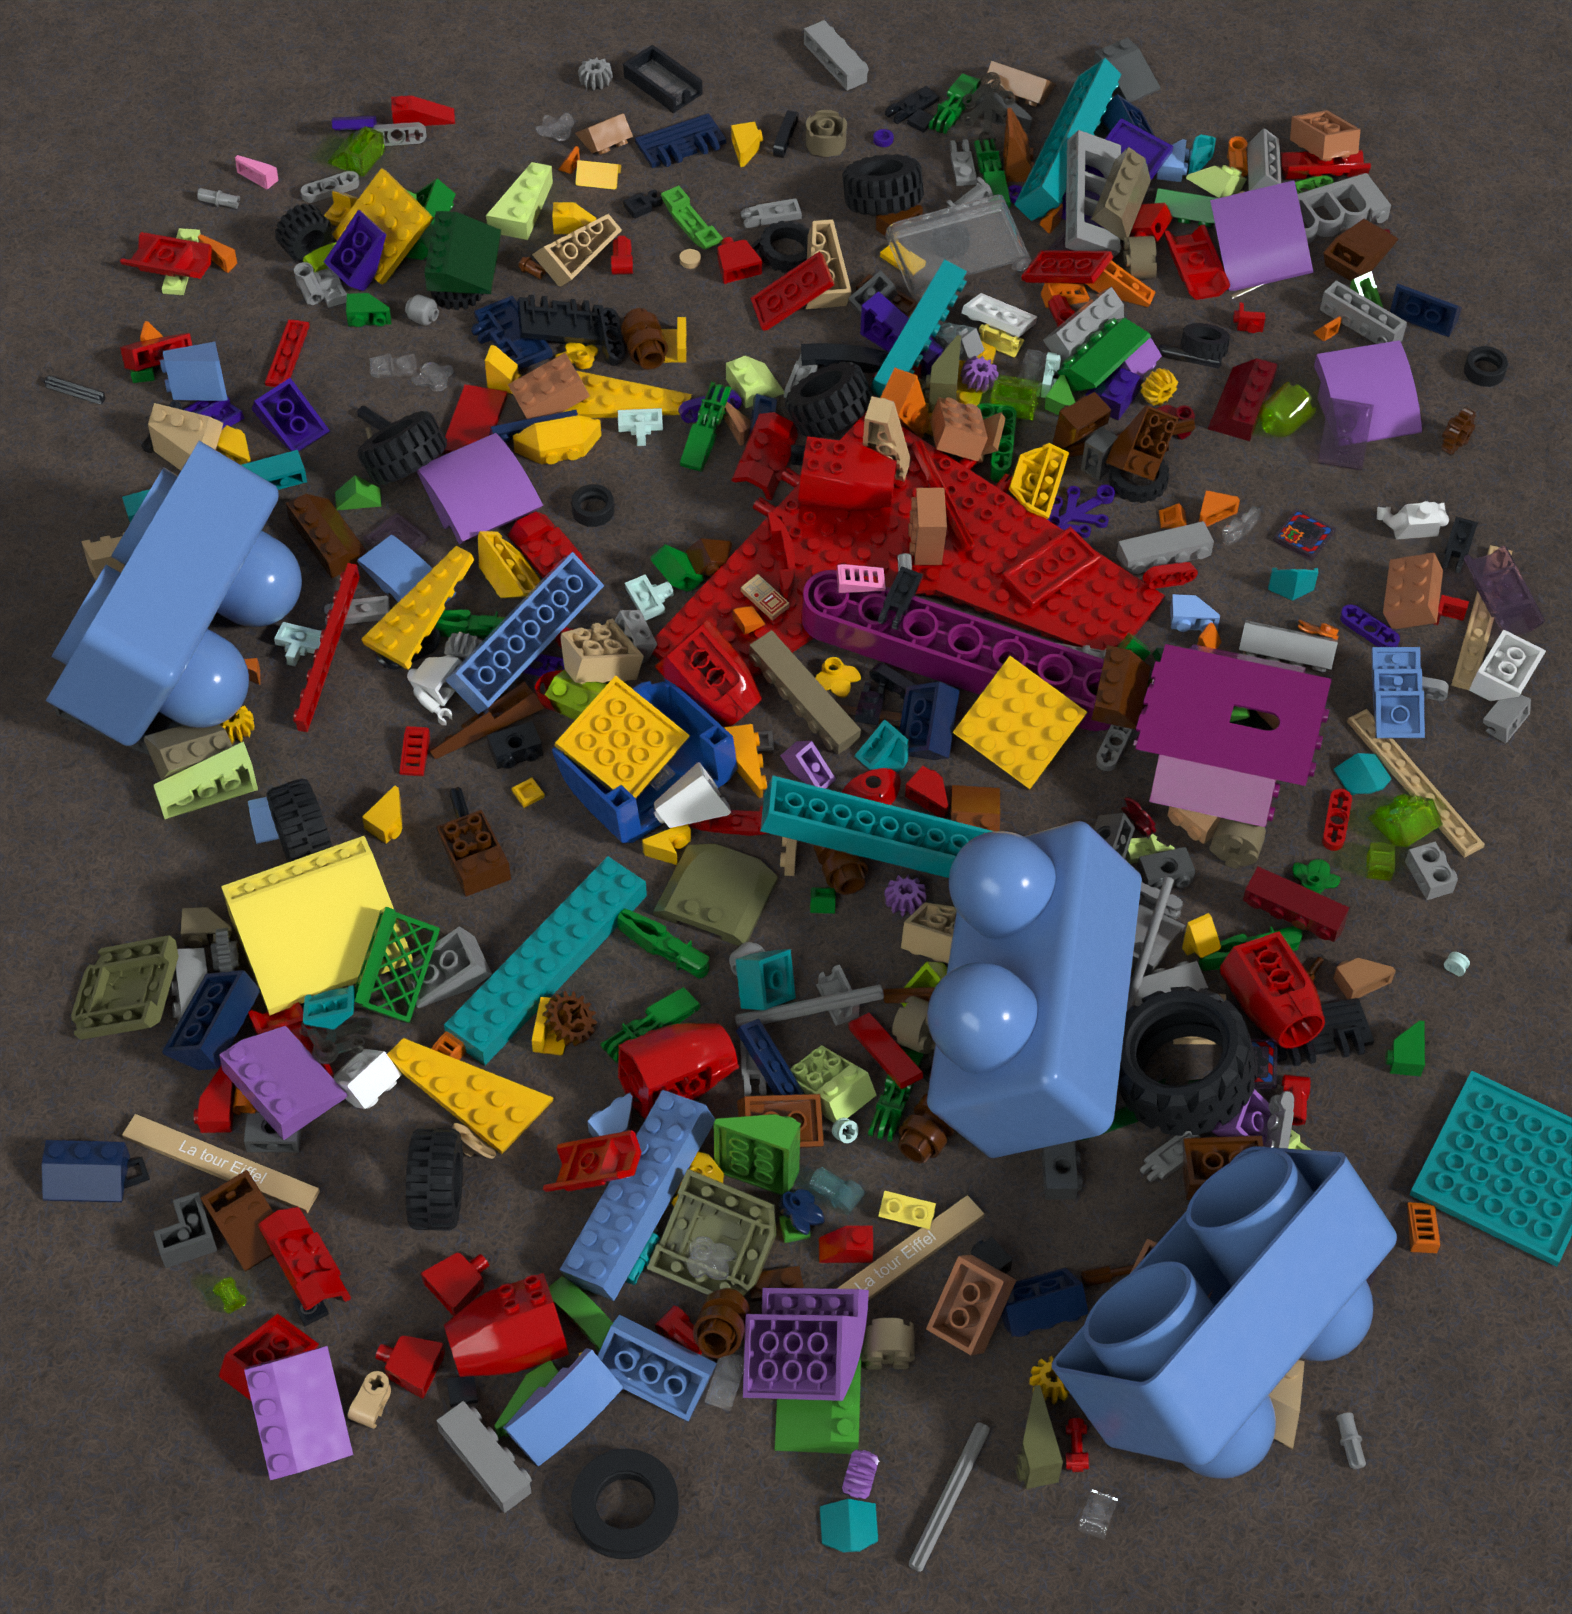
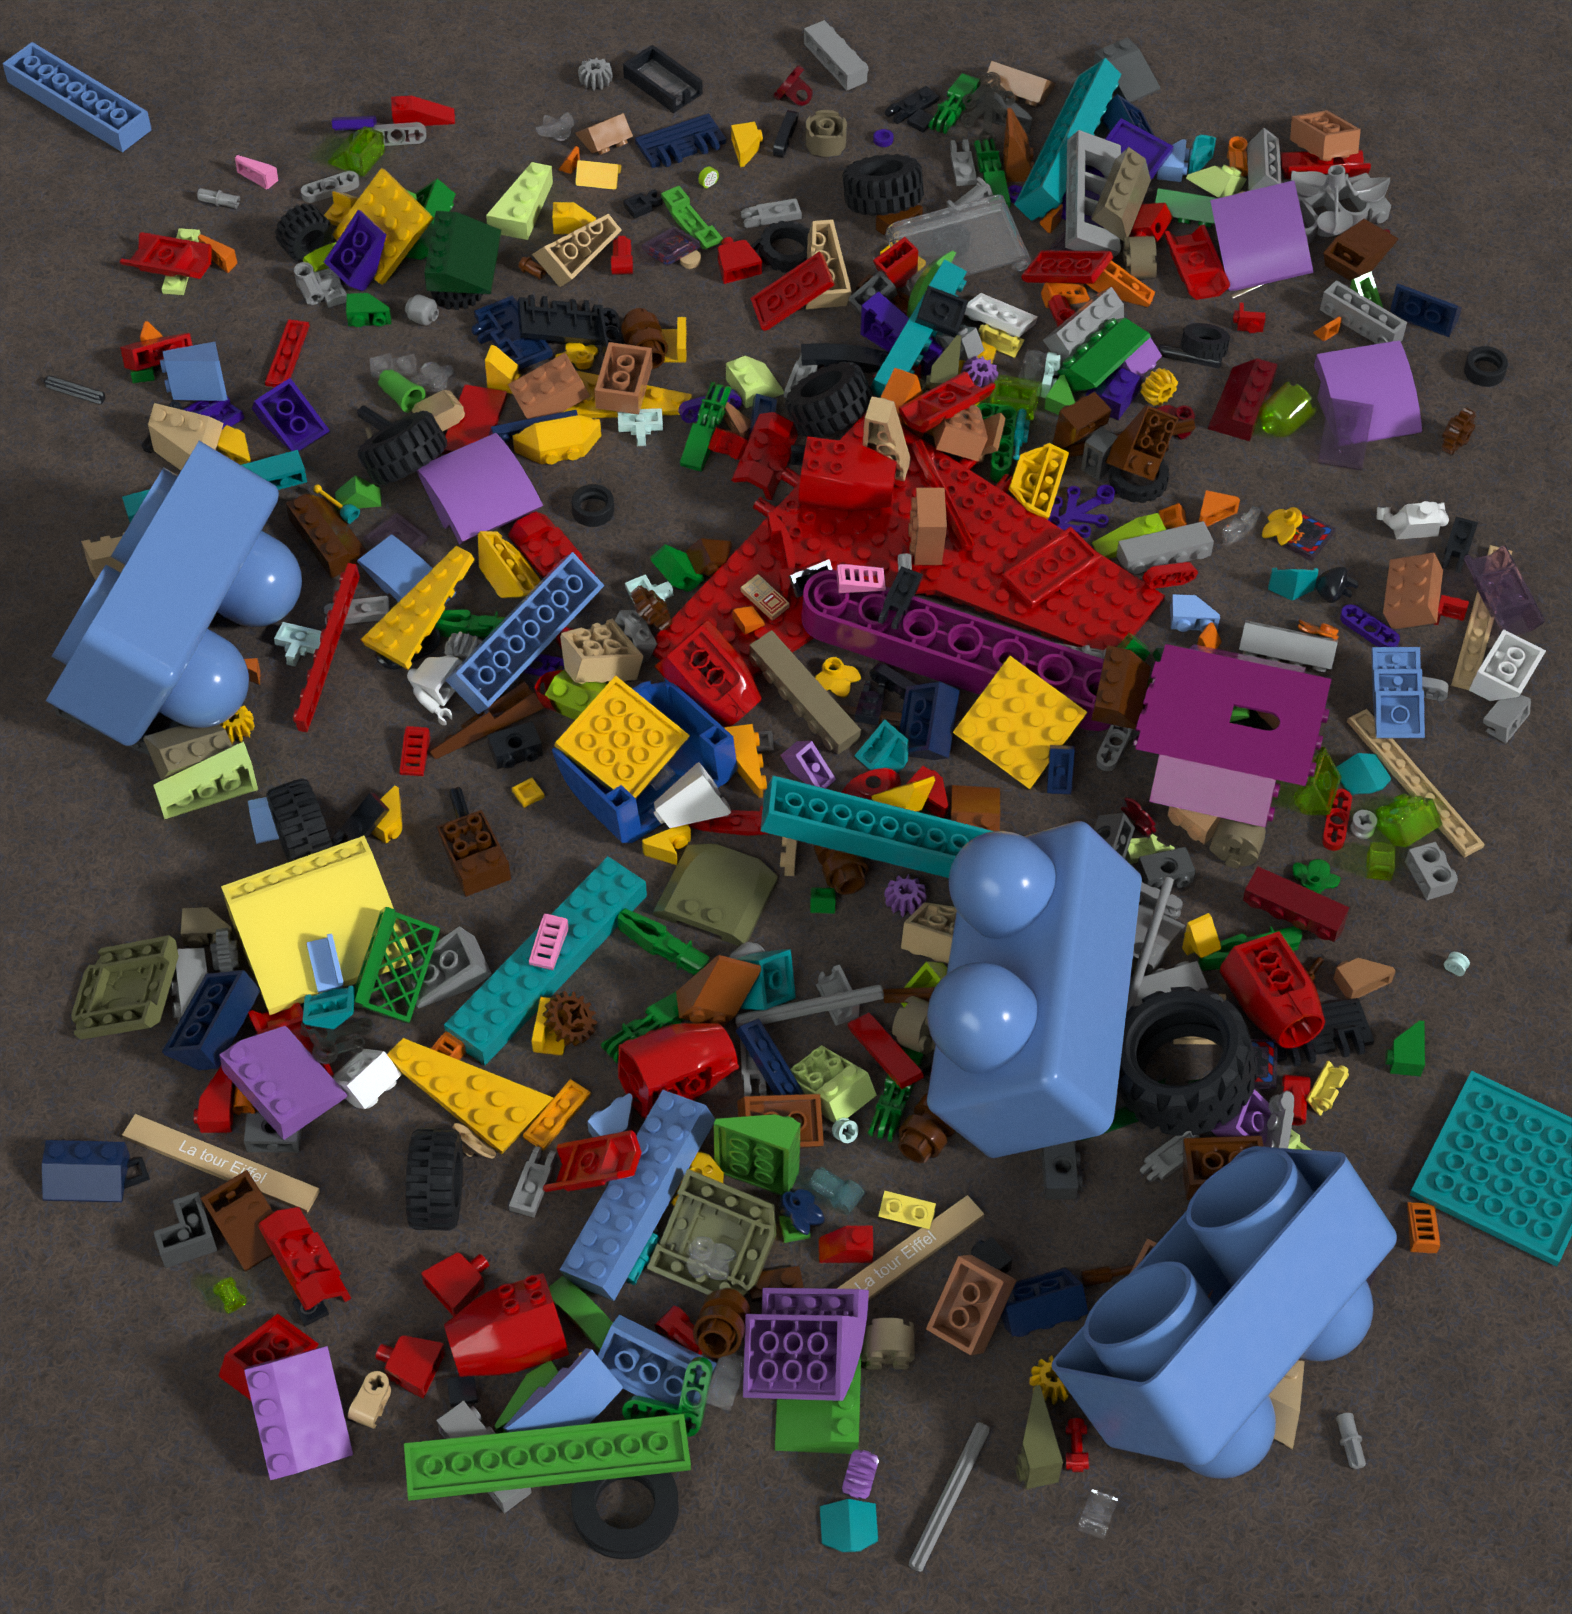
(77, 97): none -> medium blue brick
(325, 964): none -> light blue panel
(348, 512): none -> teal hinge
(363, 820): none -> black hinge
(401, 390): none -> bright green plant
(444, 408): none -> tan slope
(530, 1185): none -> light grey hinge
(546, 1457): none -> bright green plate
(551, 926): none -> bright pink slope
(556, 1114): none -> light orange tile
(623, 378): none -> nougat brick
(651, 607): none -> reddish brown gear
(671, 246): none -> clear purple tile
(685, 1407): none -> green beam
(708, 177): none -> tile
(717, 991): none -> dark orange slope
(727, 443): none -> red bracket
(792, 85): none -> dark red tile
(802, 575): none -> slope
(898, 262): none -> red torso
(908, 796): none -> yellow slope
(924, 280): none -> bright green slope
(941, 311): none -> black tile
(943, 402): none -> red piece
(1021, 432): none -> teal piece
(1060, 769): none -> dark blue plate
(1138, 527): none -> lime slope
(1283, 524): none -> yellow plate
(1311, 182): none -> light grey plant
(1320, 790): none -> clear neon green slope
(1324, 1089): none -> light yellow hinge
(1333, 584): none -> black piece
(1367, 829): none -> light grey wheel

